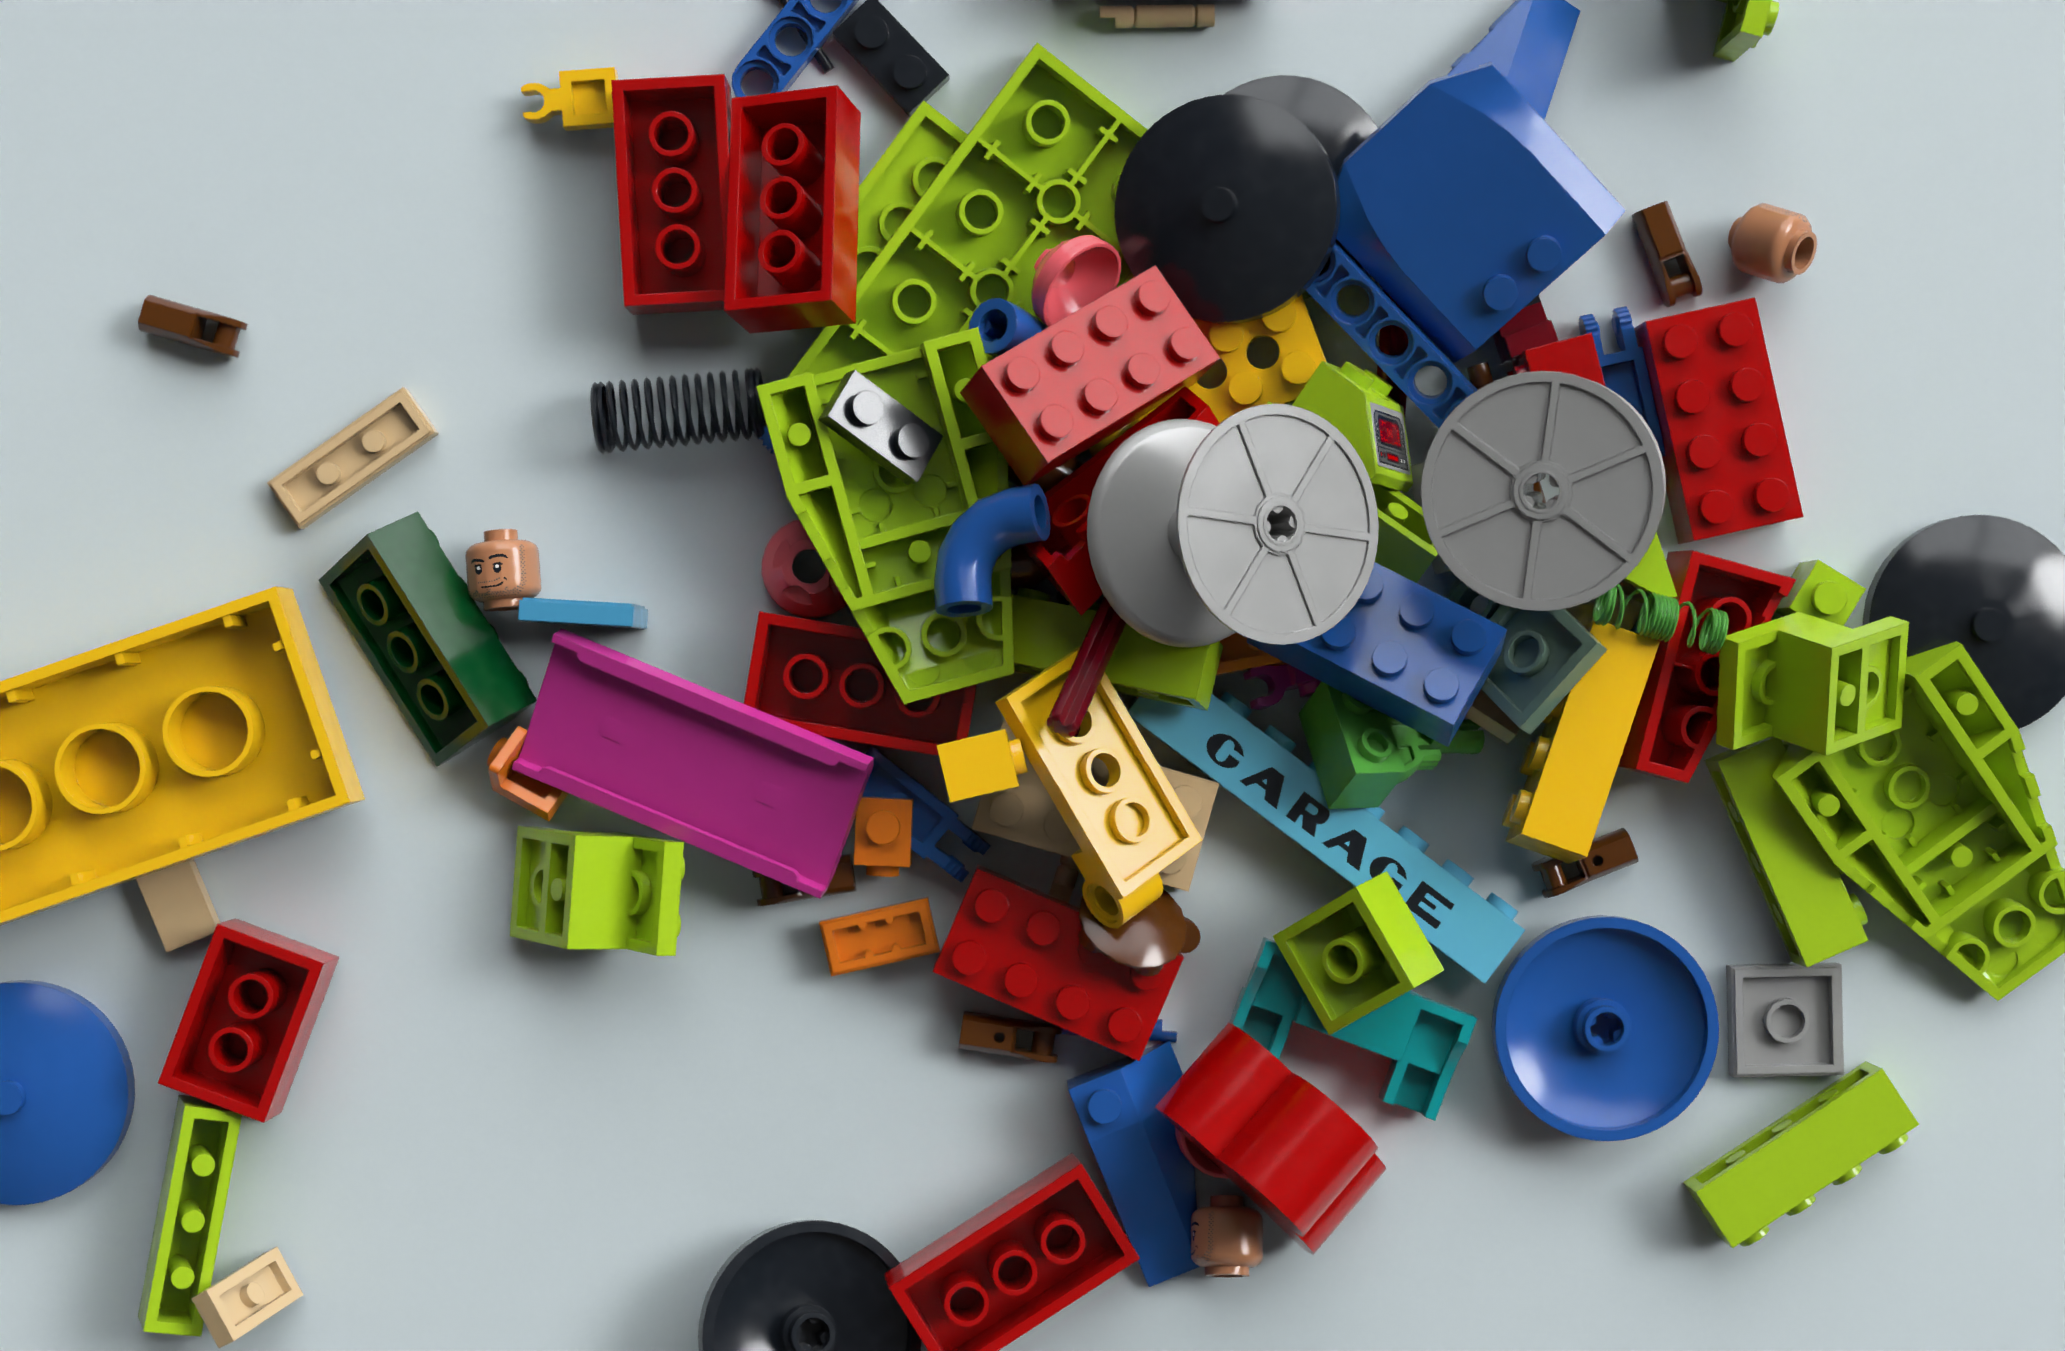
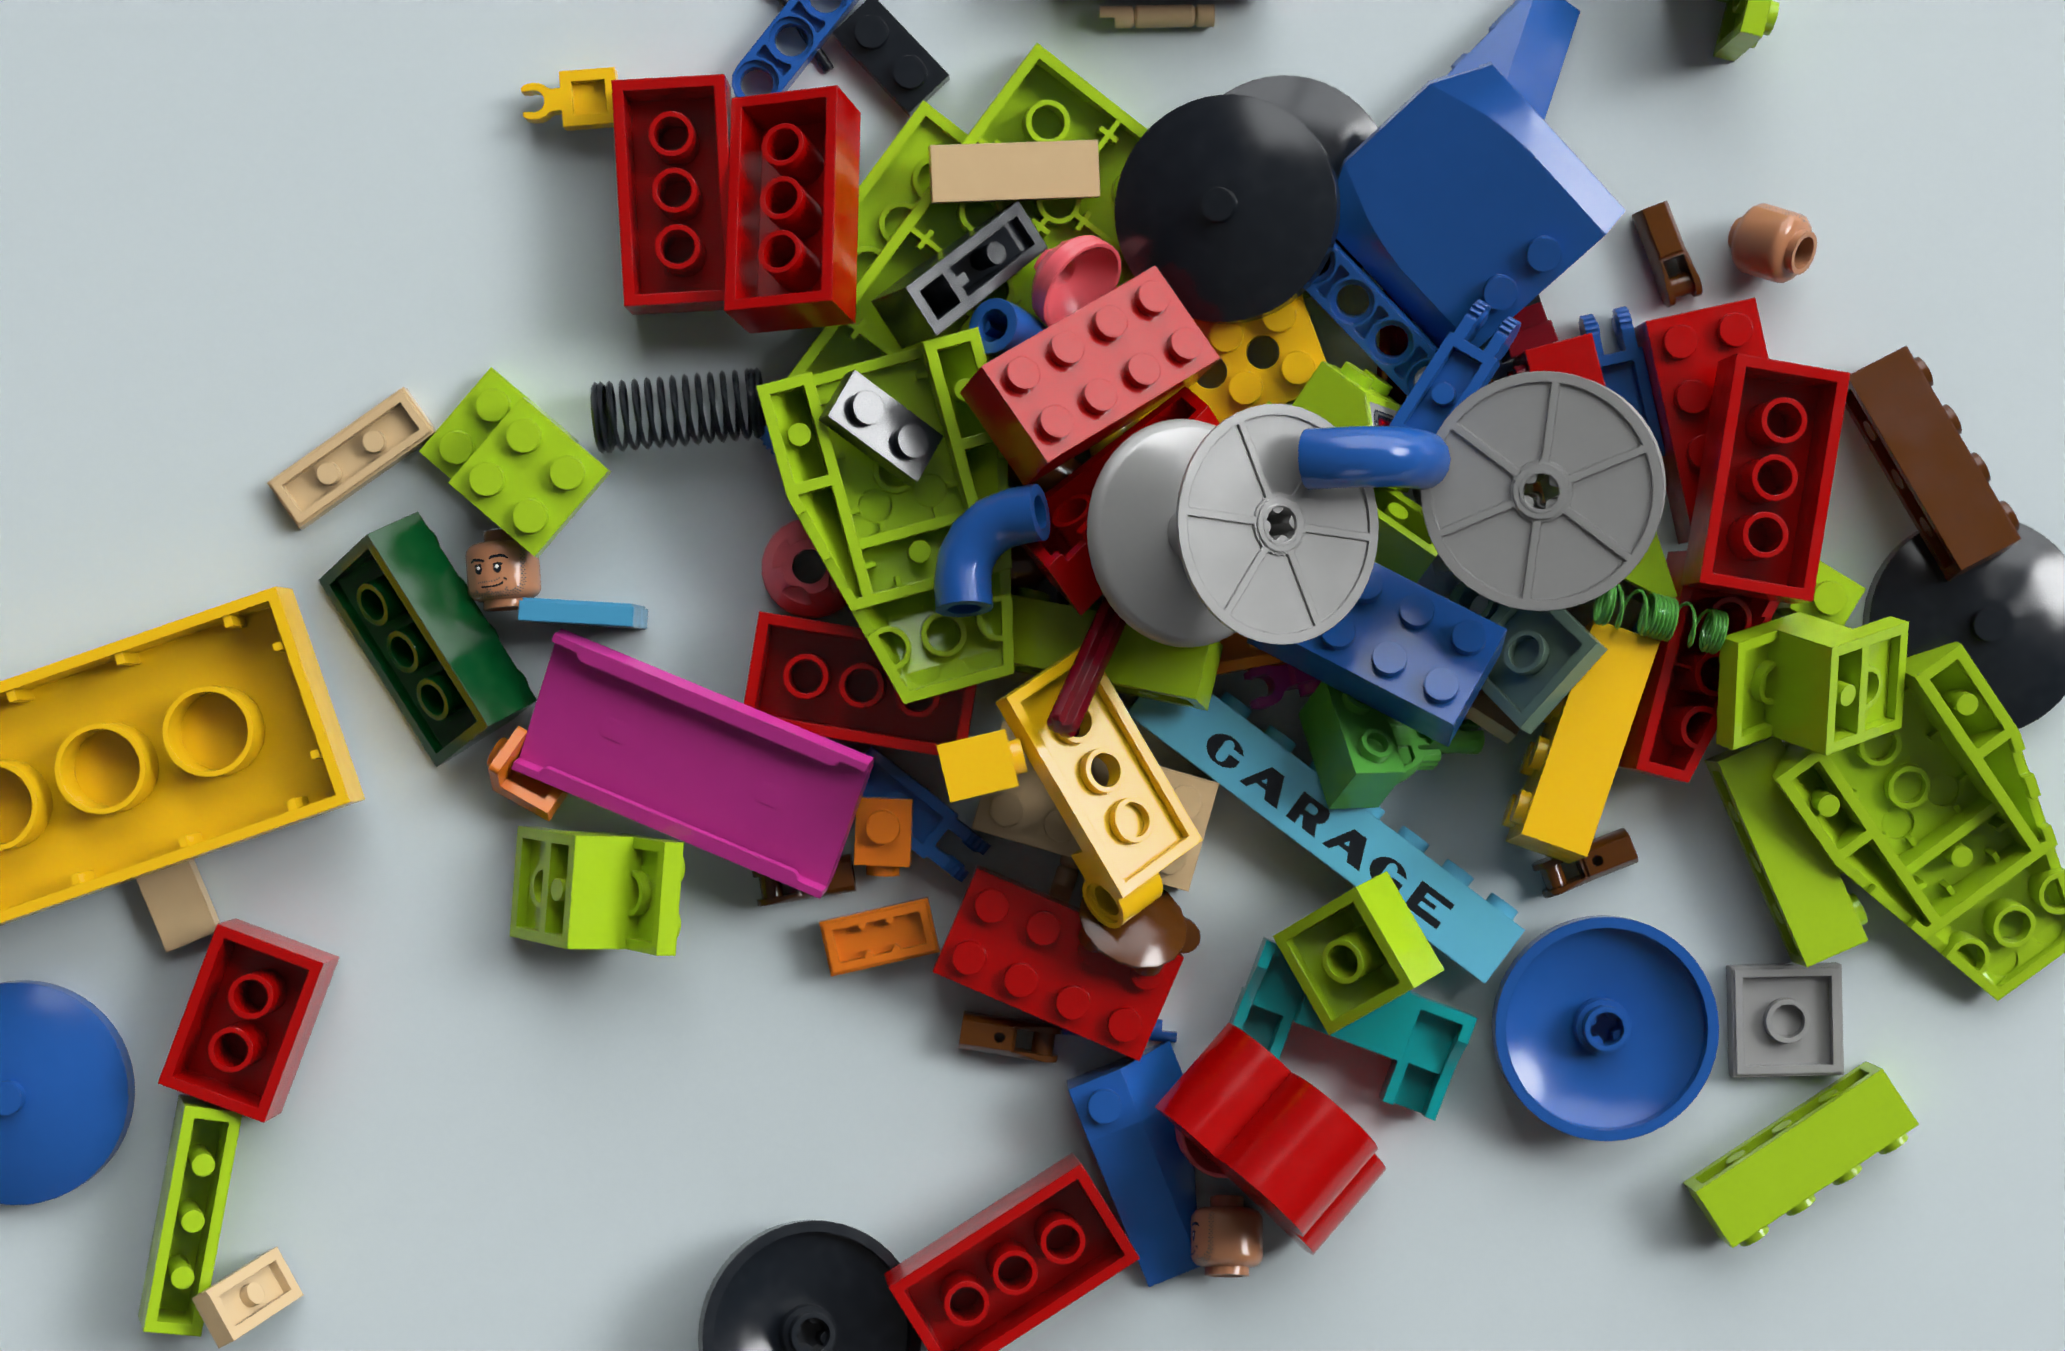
(187, 325): reddish brown bar -> none
(514, 462): none -> lime bracket
(959, 276): none -> black slope
(1014, 171): none -> tan tile
(1372, 457): none -> blue cylinder
(1456, 371): none -> blue hinge
(1765, 479): none -> red brick
(1929, 463): none -> reddish brown brick

